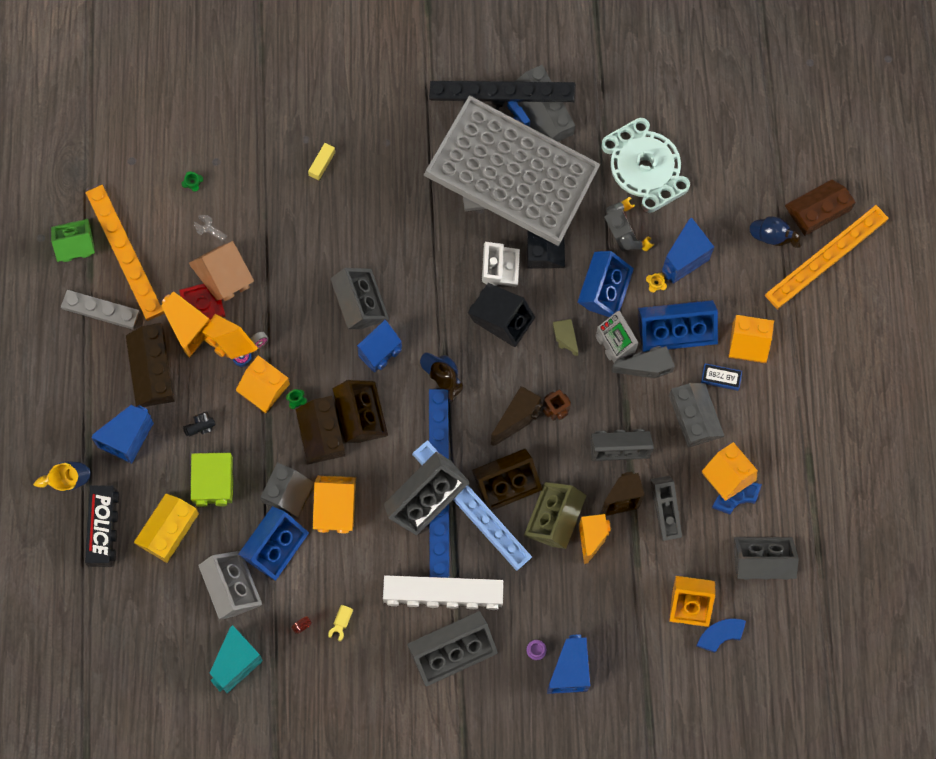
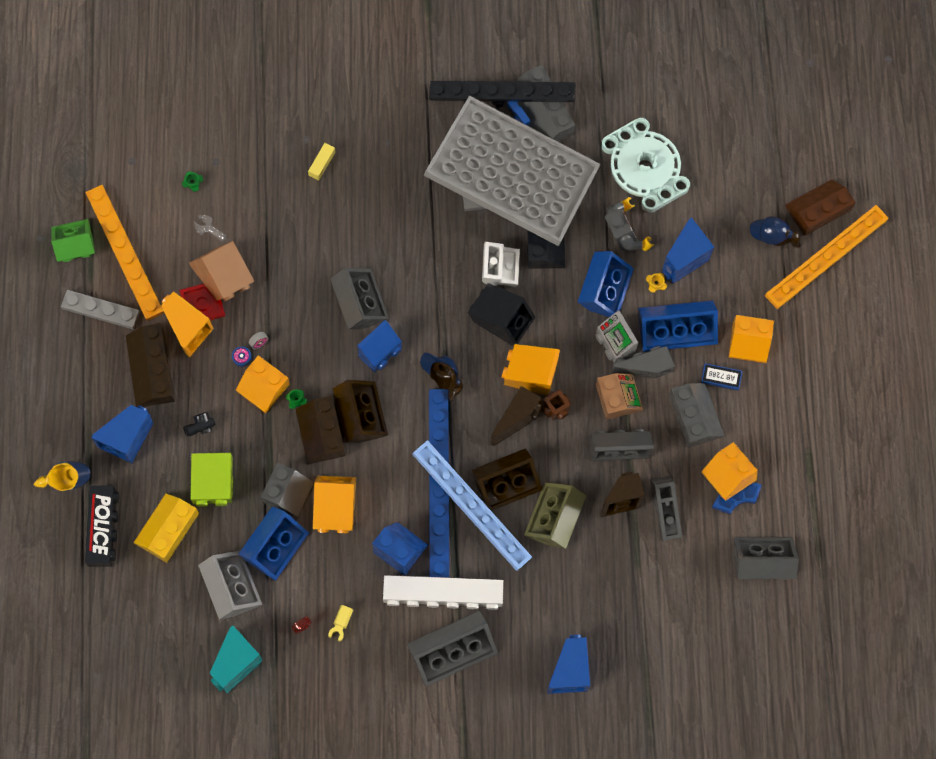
(227, 338): light orange slope -> none
(398, 547): none -> blue slope
(425, 493): dark grey slope -> none
(531, 368): none -> light orange slope
(536, 650): medium lavender plate -> none
(565, 335): olive slope -> none
(593, 534): light orange slope -> none
(618, 395): none -> medium nougat slope
(692, 601): light orange slope -> none
(720, 632): blue tile -> none

